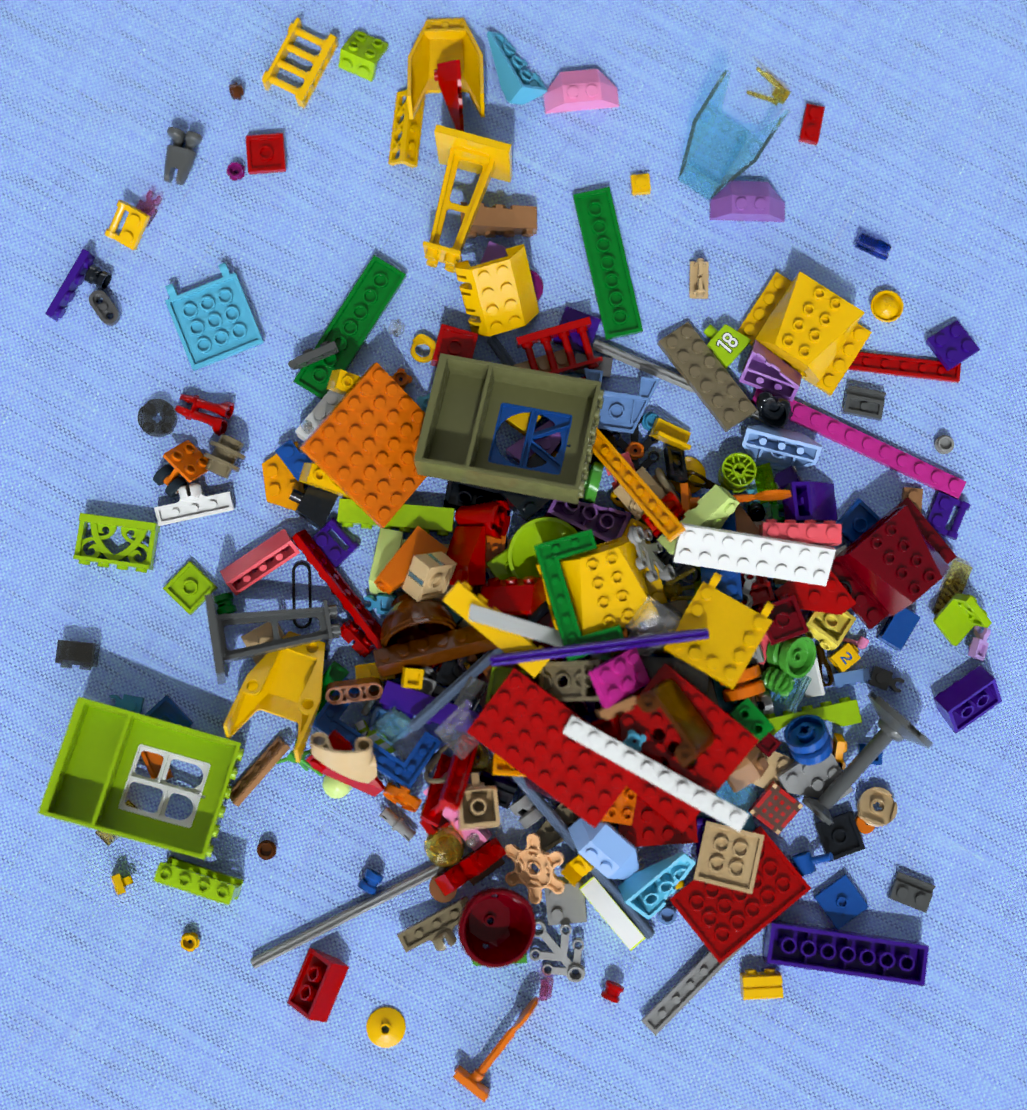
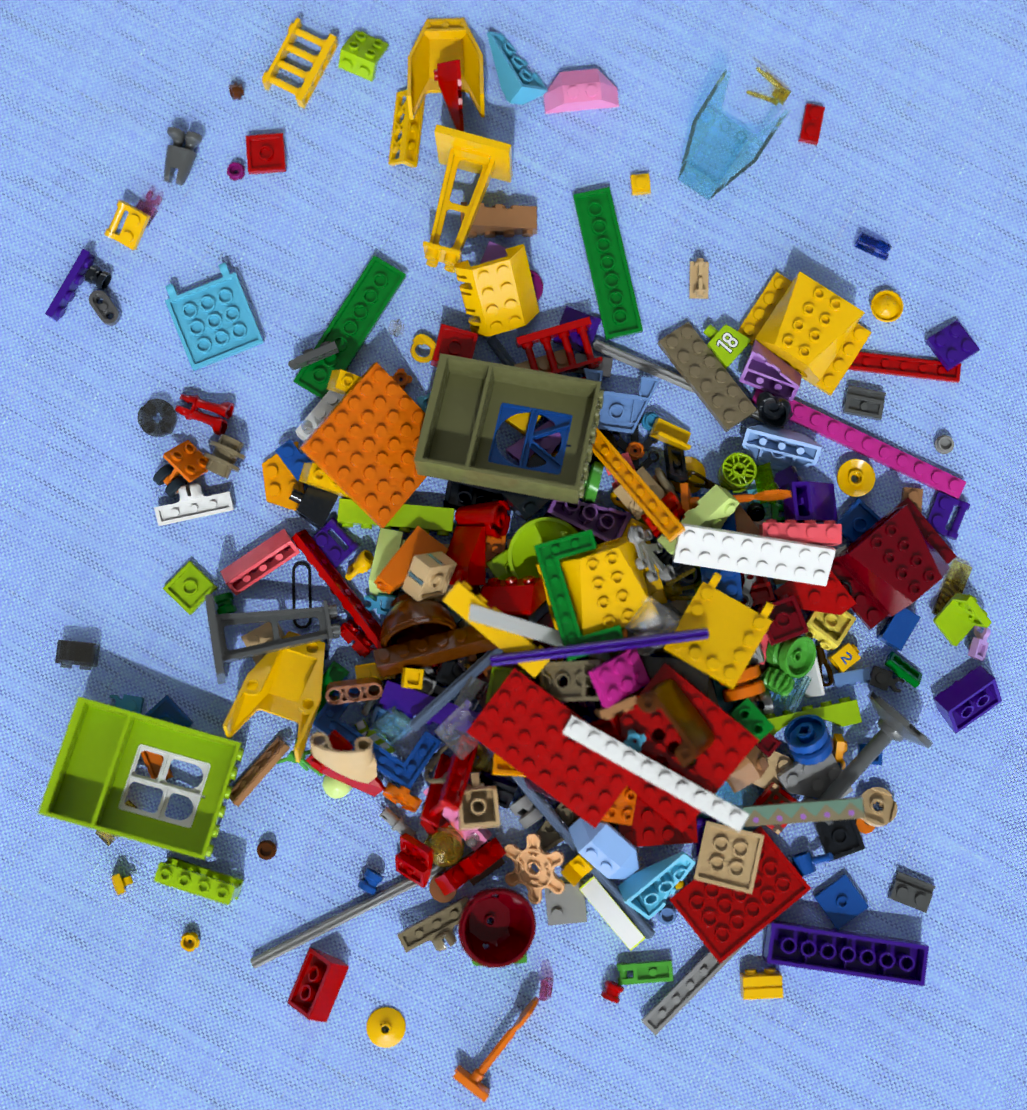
(97, 524): lime fence -> none
(360, 565): none -> yellow piece
(414, 860): none -> red slope
(559, 953): light grey plant -> none
(645, 972): none -> bright green plate
(748, 202): medium lavender wedge -> none
(805, 811): none -> tile
(861, 643): bright pink hand -> none
(864, 474): none -> yellow dish
(903, 669): none -> green plate

